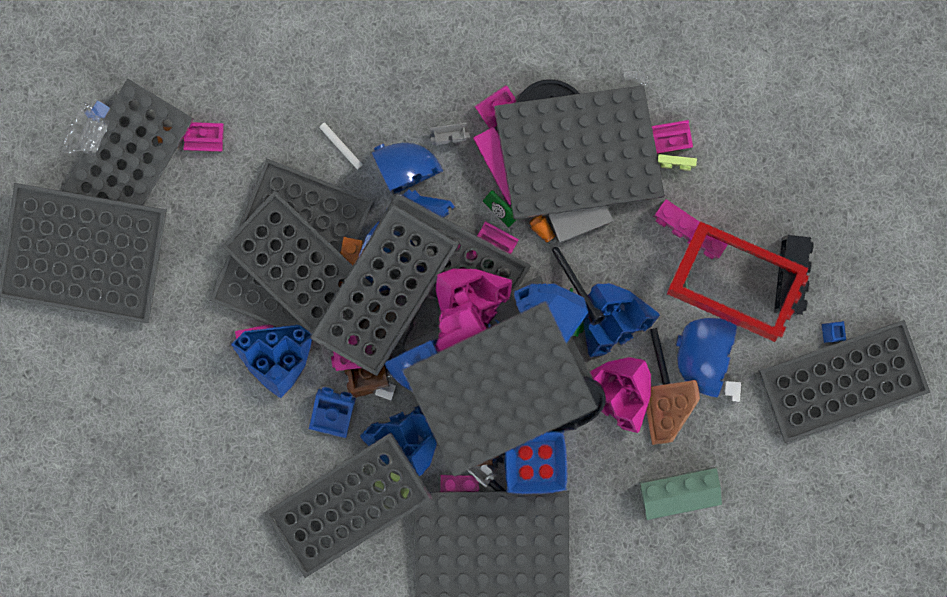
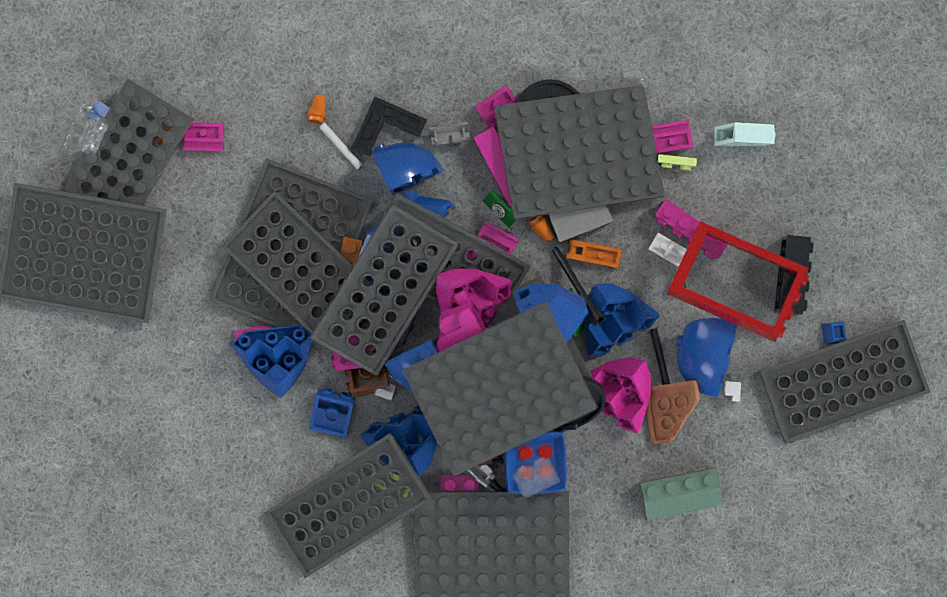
(317, 110): none -> orange cone
(385, 112): none -> black plate
(536, 477): none -> clear bracket
(594, 253): none -> orange plate
(667, 249): none -> white hips
(744, 134): none -> light aqua slope

